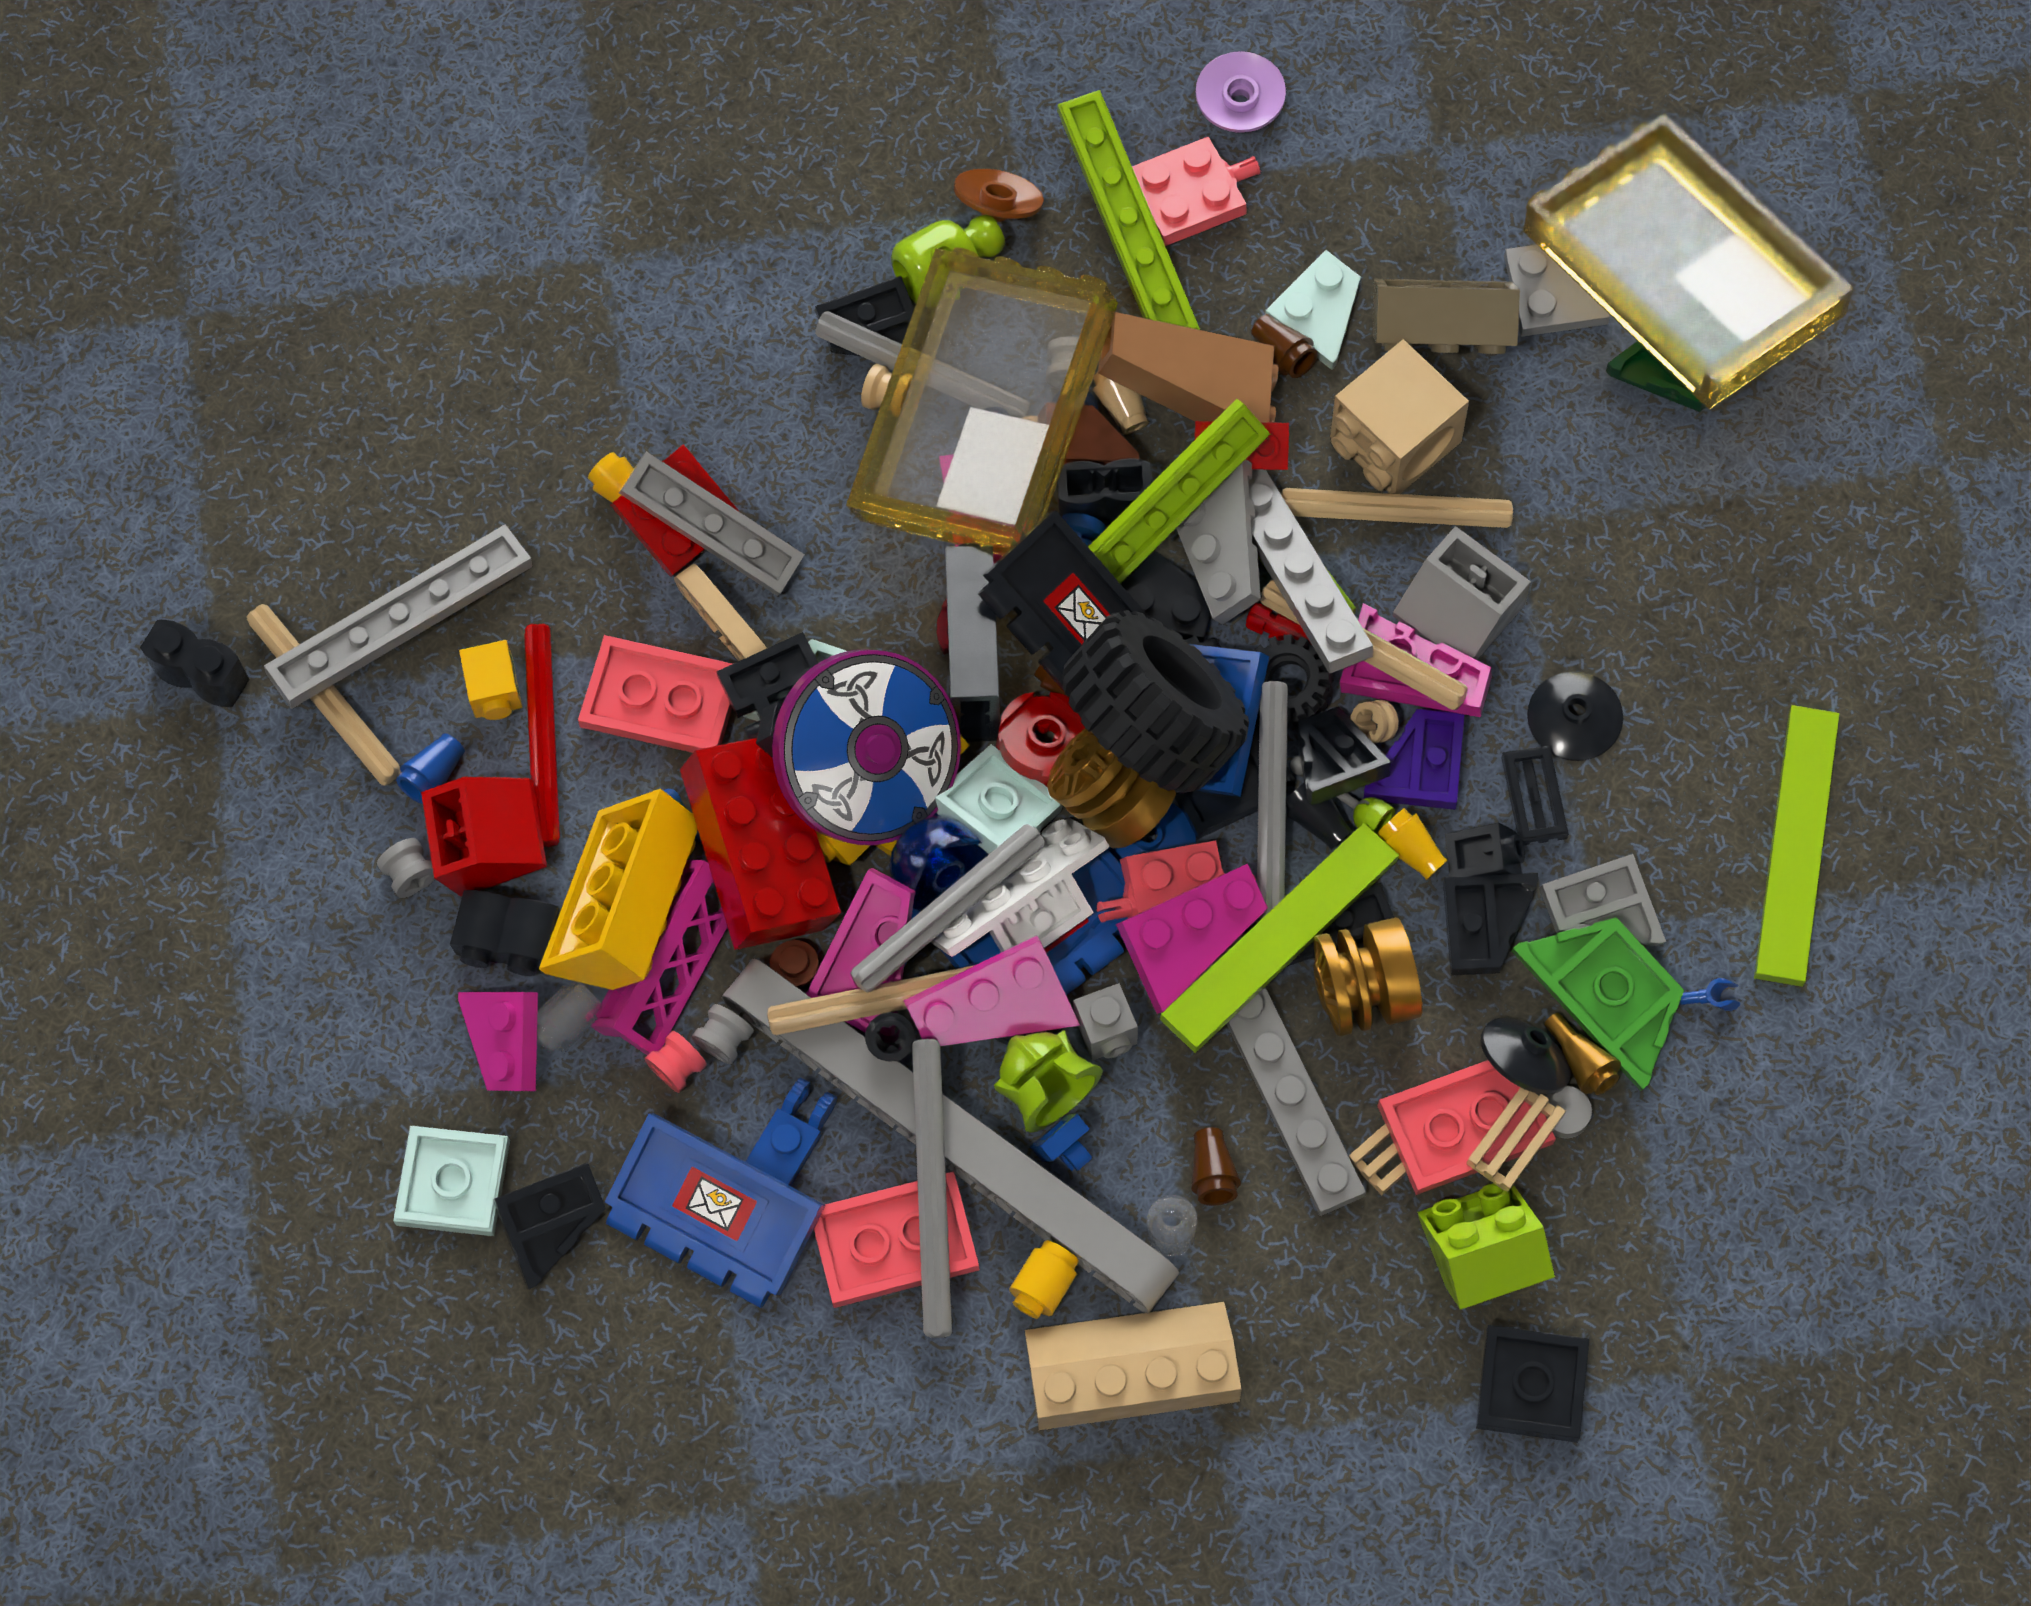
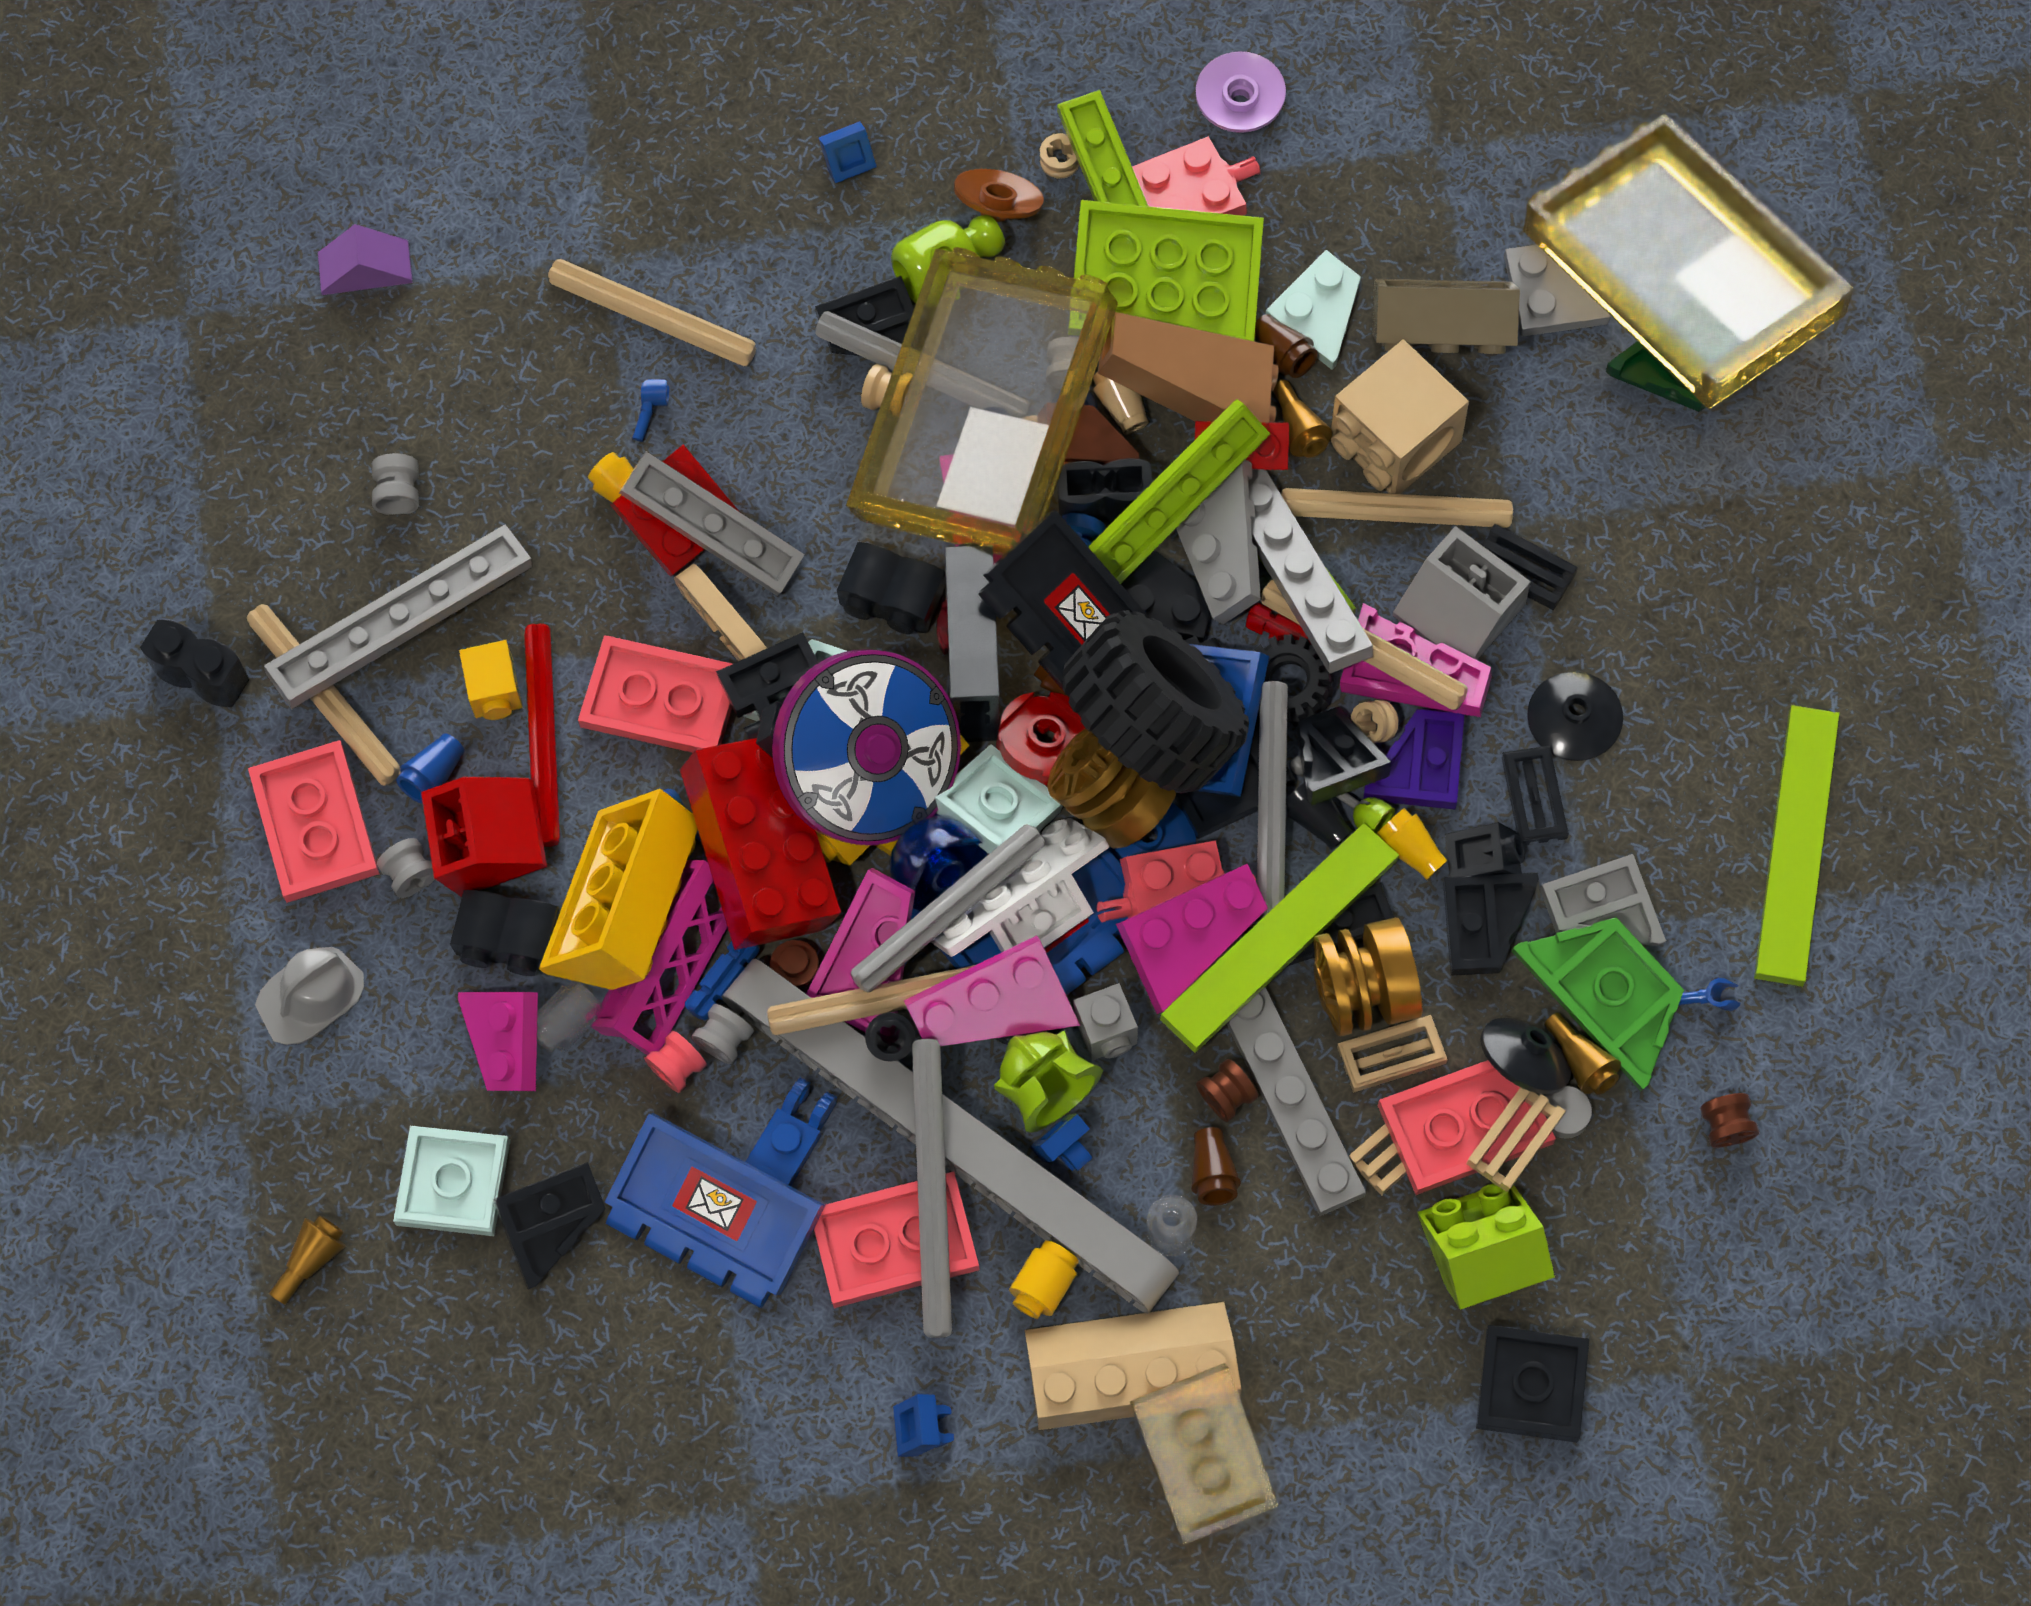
(309, 994): none -> light grey piece
(313, 821): none -> coral plate
(313, 1249): none -> pearl gold cone
(363, 260): none -> medium lavender slope
(395, 484): none -> light grey wheel
(652, 312): none -> tan axle
(653, 393): none -> blue hand
(719, 979): none -> blue axle
(847, 152): none -> blue tile
(891, 588): none -> black brick
(918, 1425): none -> blue tile
(1051, 165): none -> tan bush
(1174, 264): none -> lime plate
(1204, 1453): none -> clear yellow tile
(1227, 1090): none -> copper wheel
(1307, 432): none -> pearl gold cone
(1397, 1071): none -> tan tile
(1538, 555): none -> black tile
(1729, 1120): none -> copper wheel

